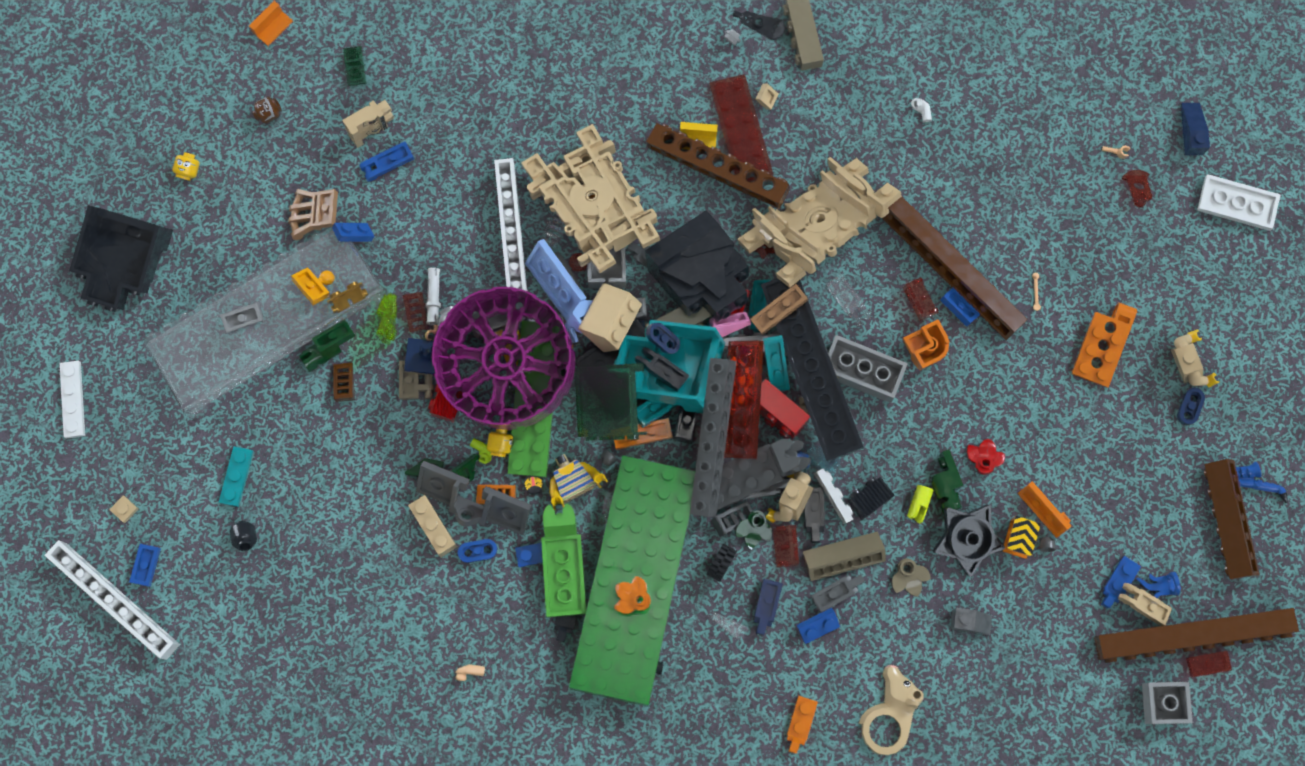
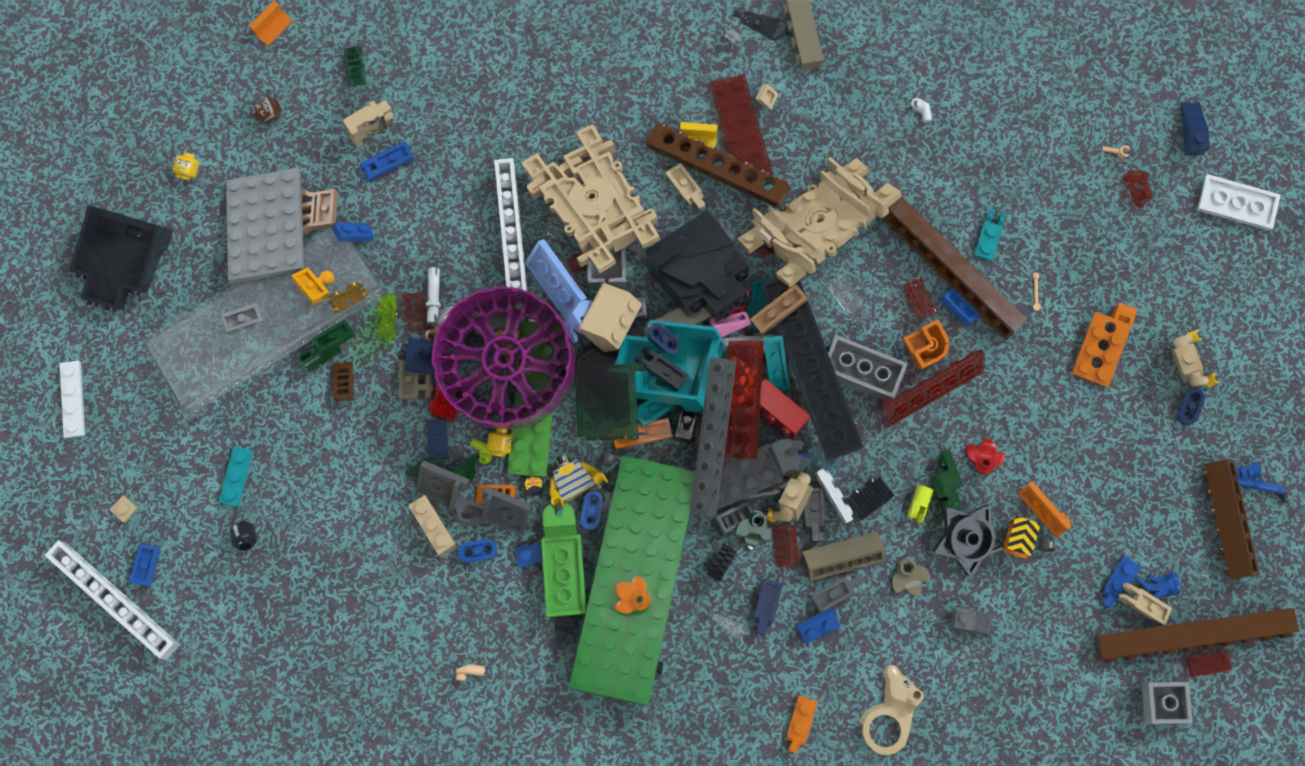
(264, 225): none -> light grey plate
(437, 439): none -> dark blue plate
(592, 511): none -> blue plate
(686, 186): none -> tan hinge
(933, 388): none -> clear red plate
(989, 237): none -> teal hinge

